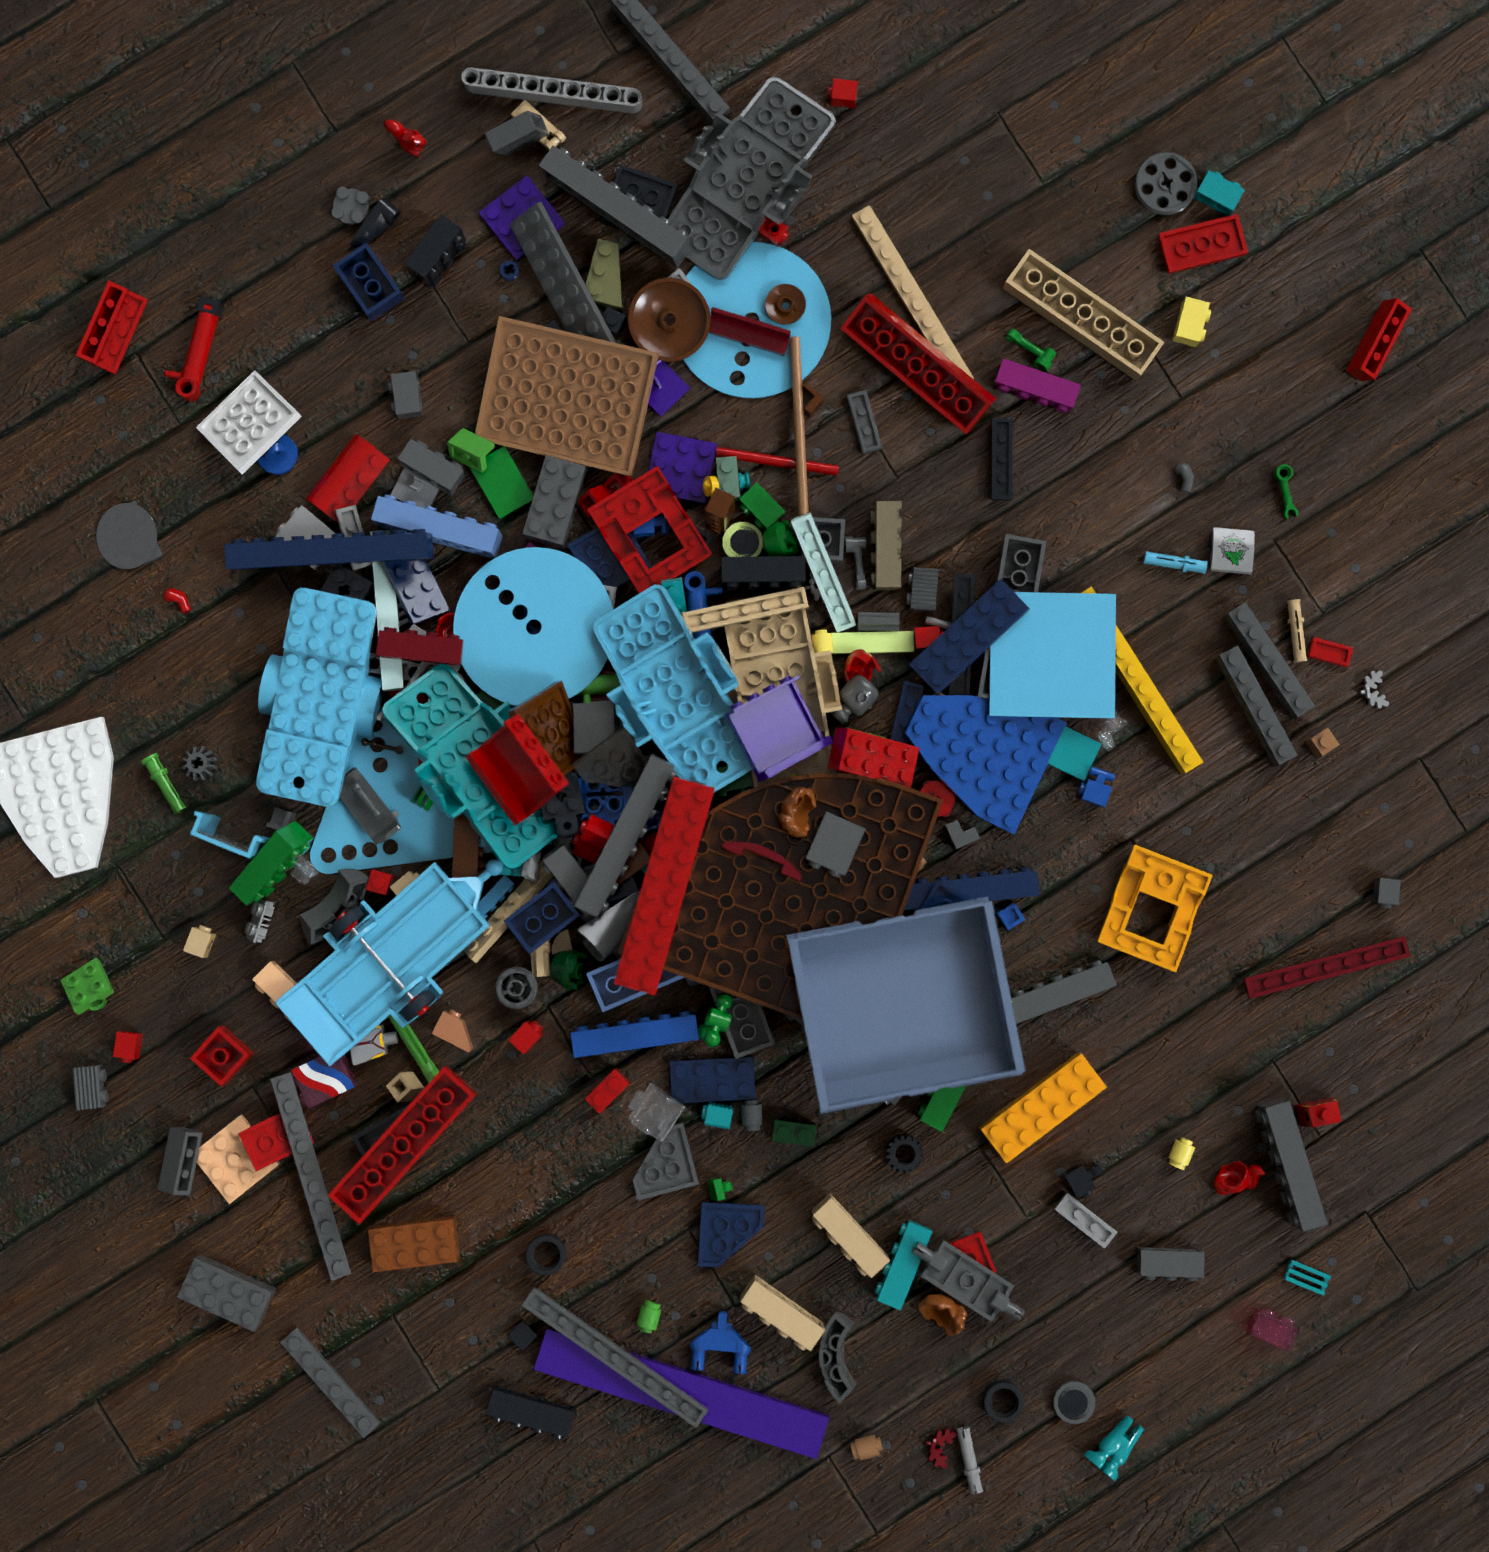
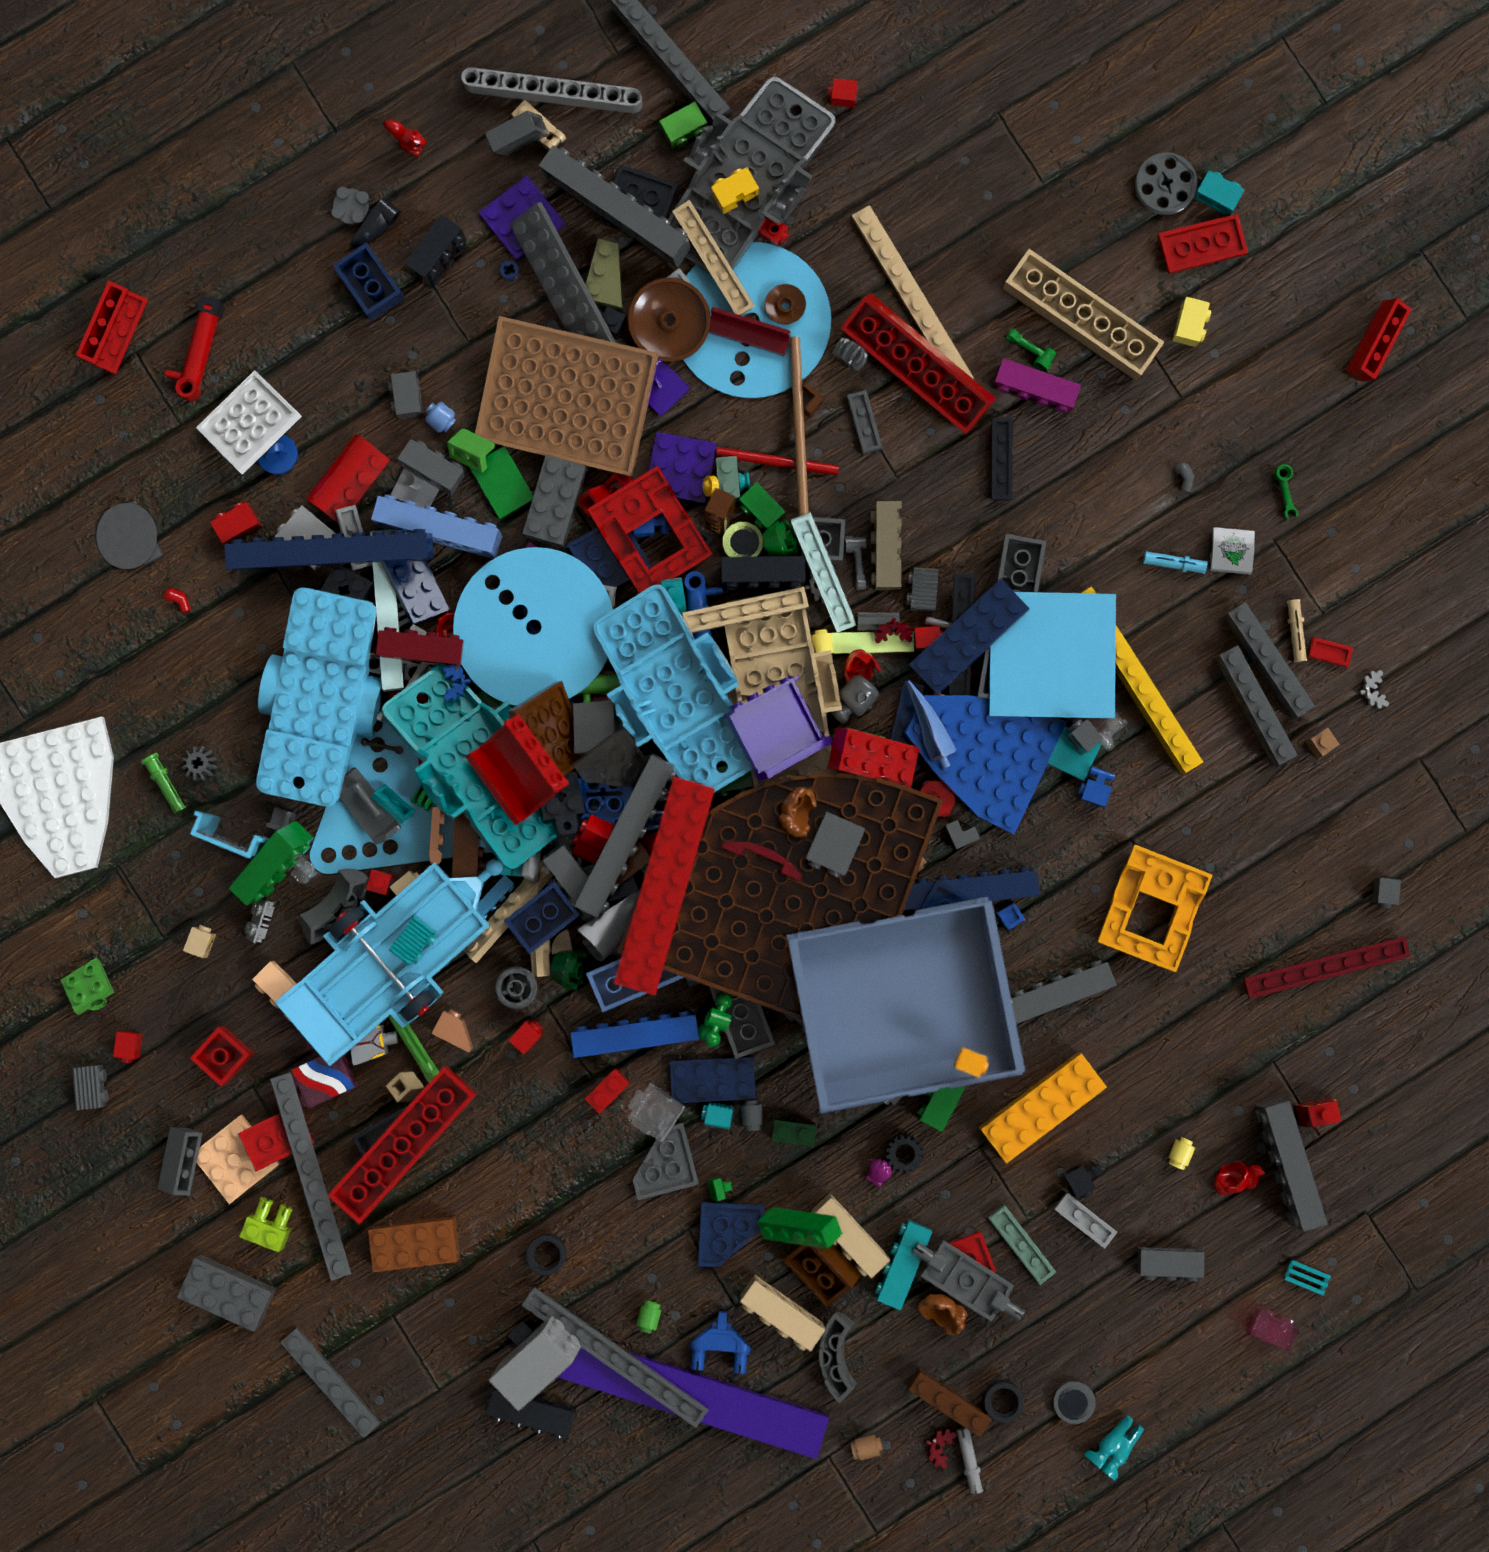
(236, 523): none -> red brick
(265, 1232): none -> lime brick
(393, 804): none -> teal tile
(413, 941): none -> teal brick
(436, 837): none -> nougat hinge
(439, 417): none -> medium blue head
(456, 676): none -> blue animal
(535, 1363): none -> light grey brick
(683, 125): none -> bright green brick
(713, 258): none -> tan plate
(734, 189): none -> yellow brick
(799, 1227): none -> green brick
(823, 1271): none -> reddish brown brick
(850, 354): none -> dark grey gear
(878, 1172): none -> magenta animal
(900, 628): none -> dark red animal
(933, 731): none -> medium blue piece
(949, 1402): none -> reddish brown brick
(971, 1062): none -> light orange brick
(1022, 1244): none -> sand green tile
(1083, 736): none -> dark grey brick

